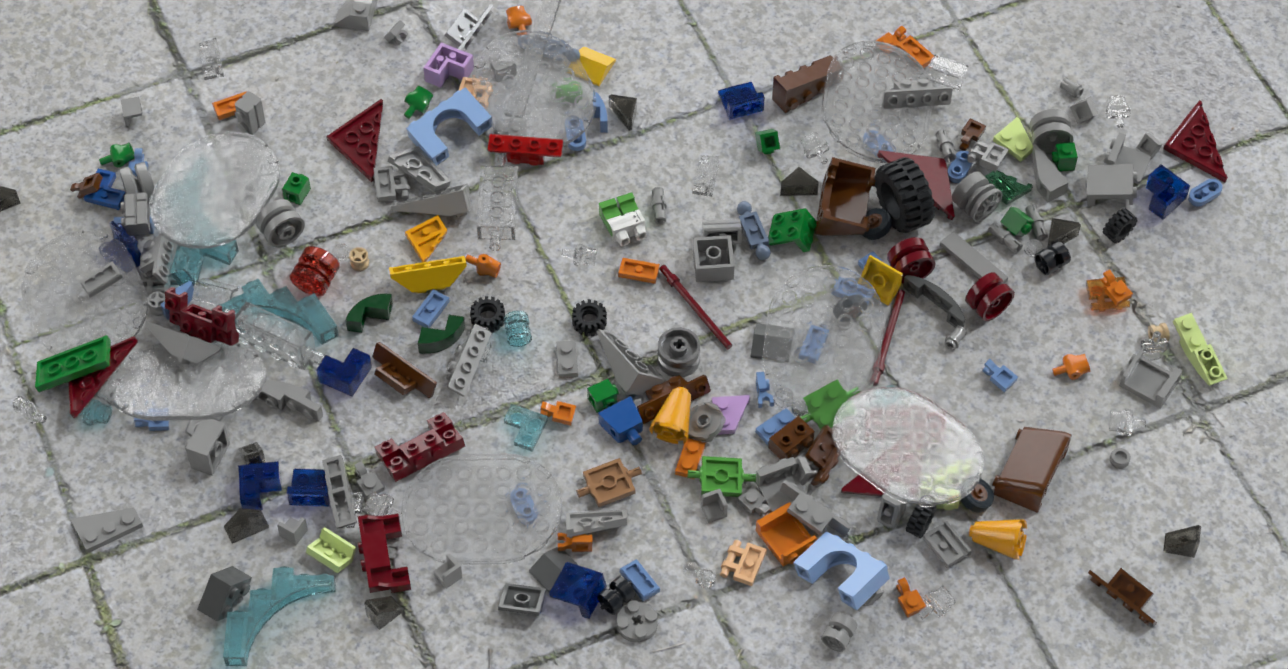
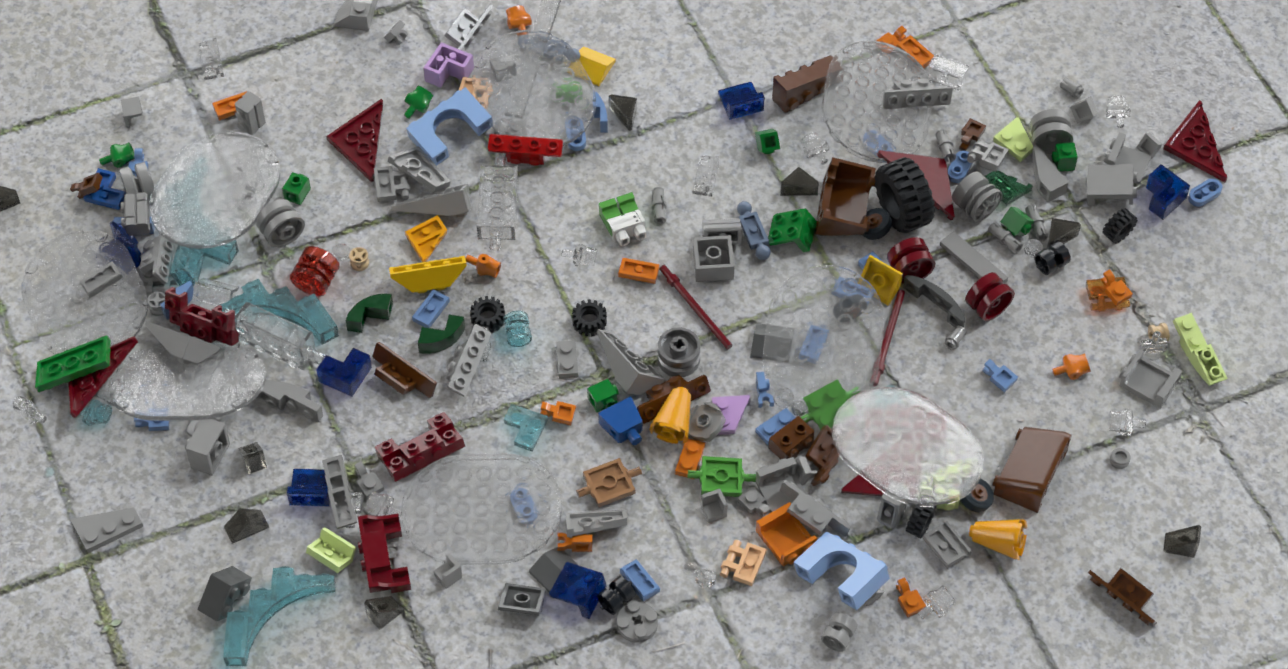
(255, 480): clear blue brick -> none
(293, 529): light grey panel -> none

